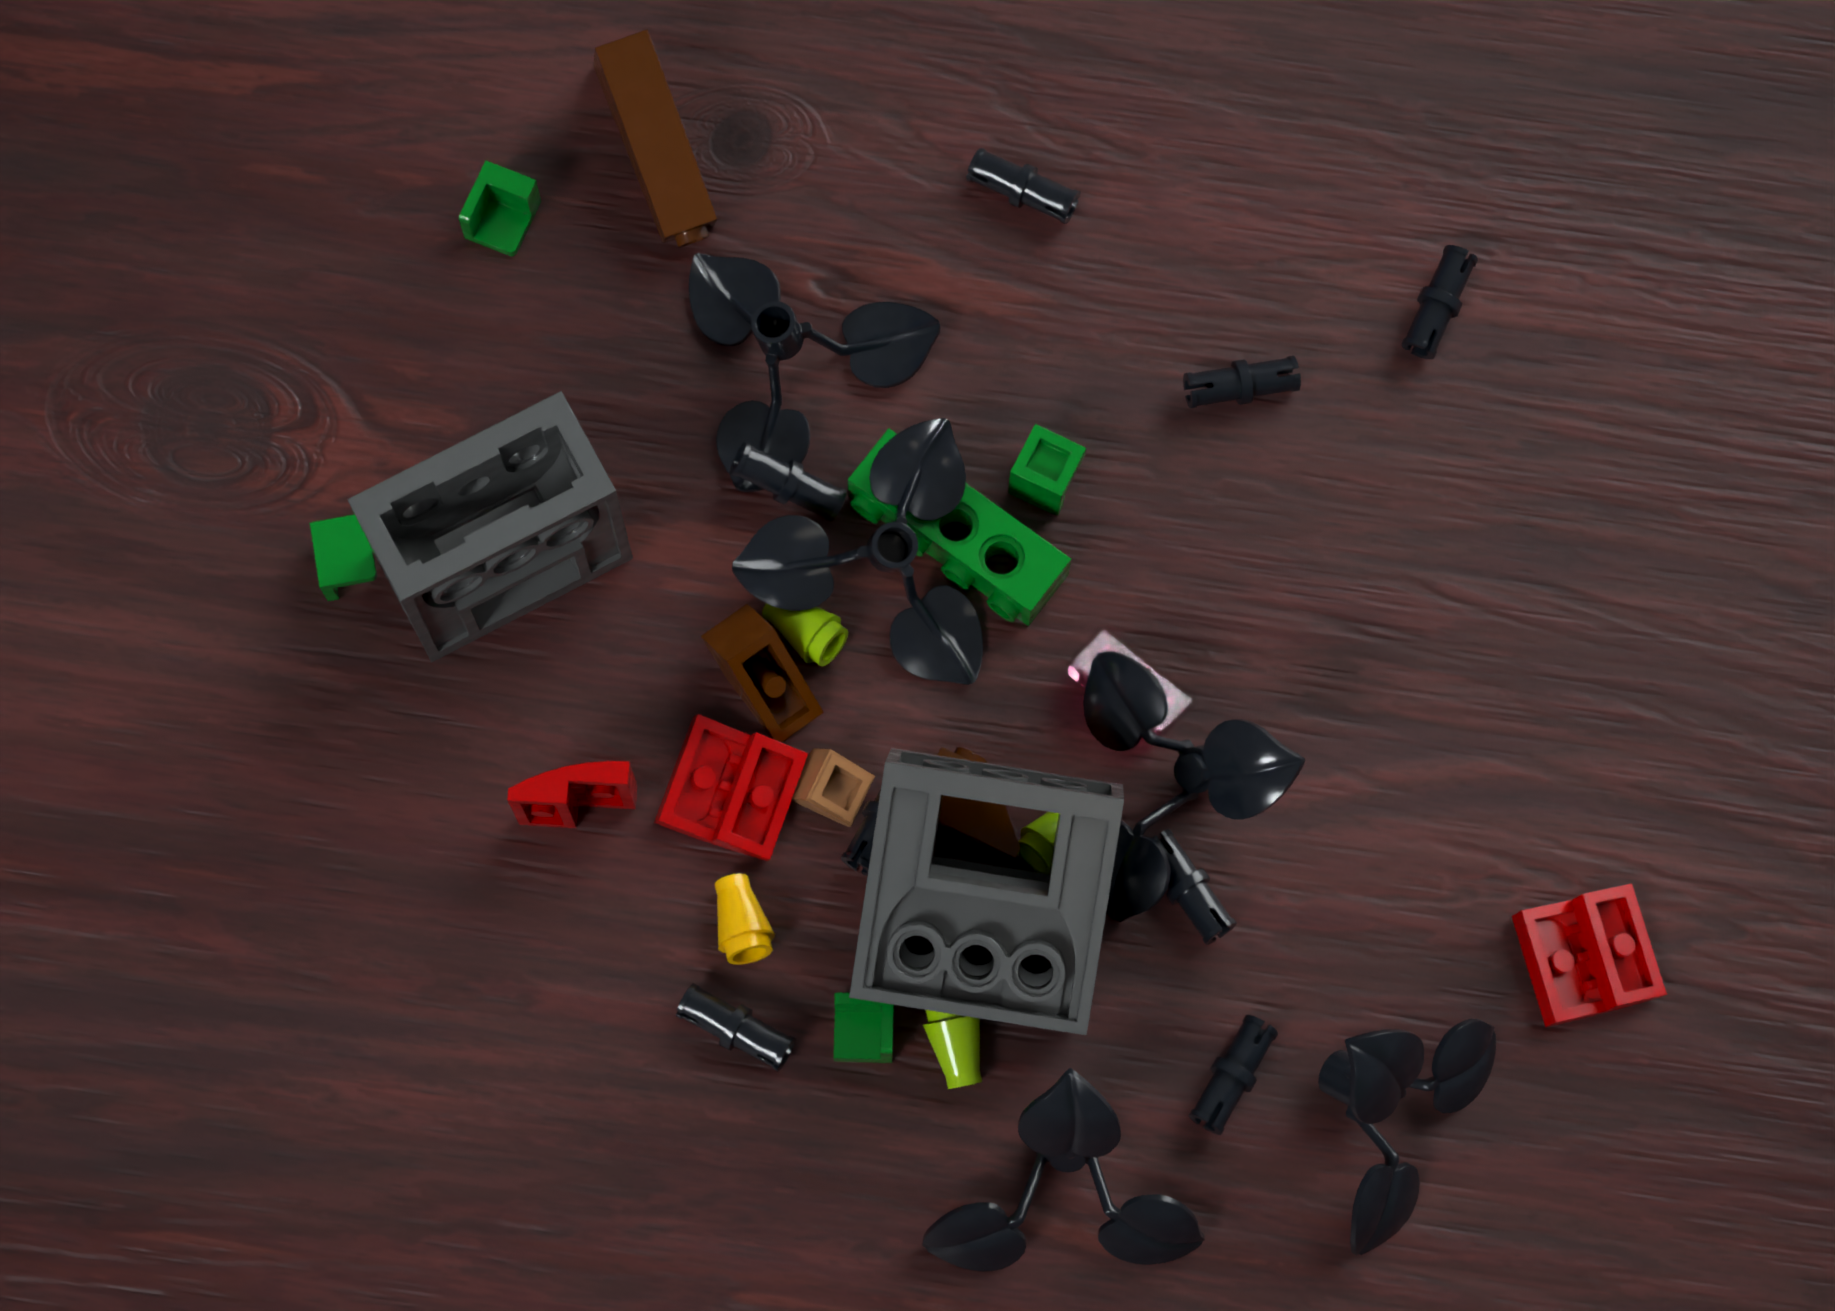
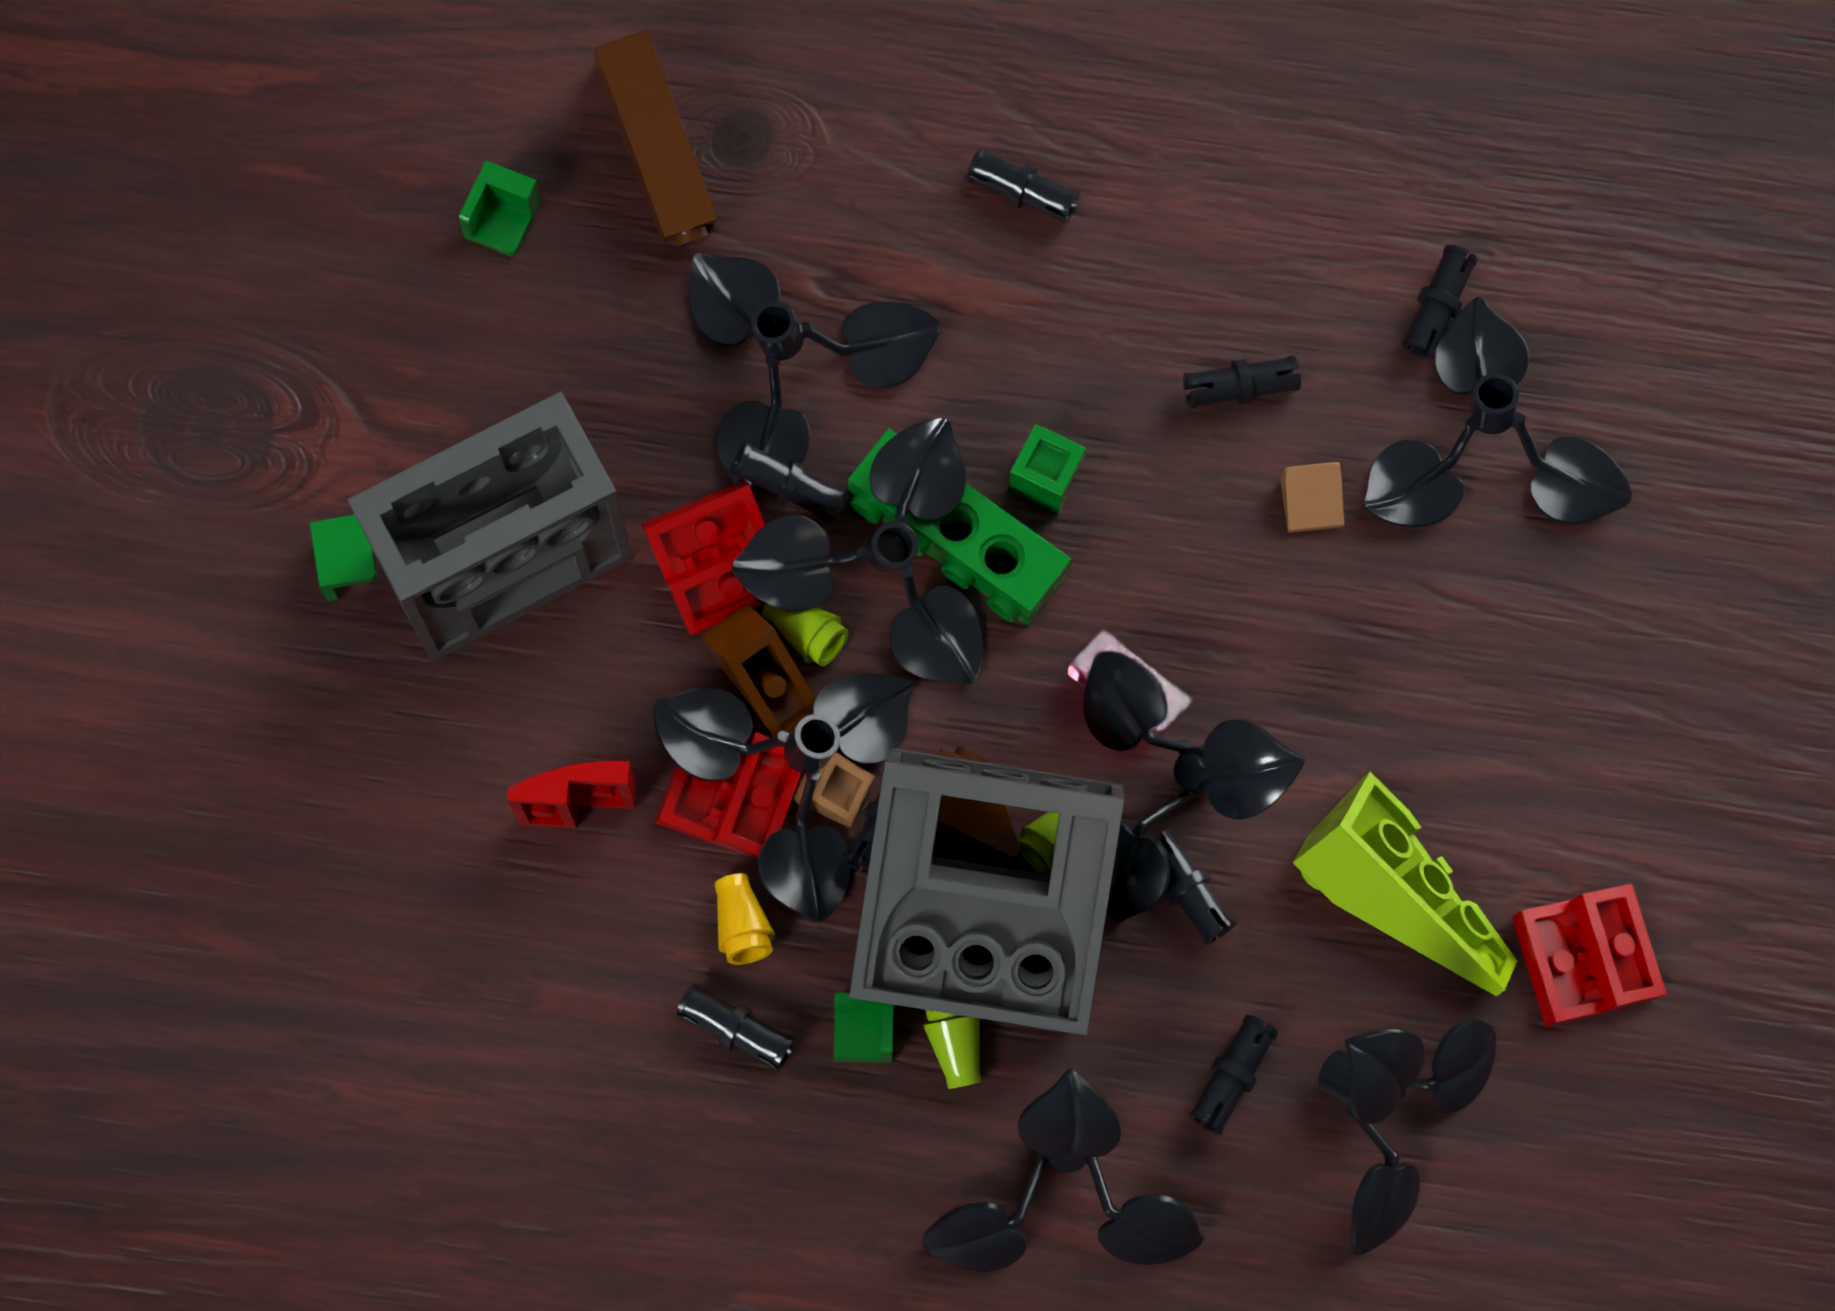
(698, 550): none -> red slope
(855, 714): none -> black plant
(1313, 497): none -> medium nougat slope
(1381, 873): none -> lime wedge
(1490, 359): none -> black plant

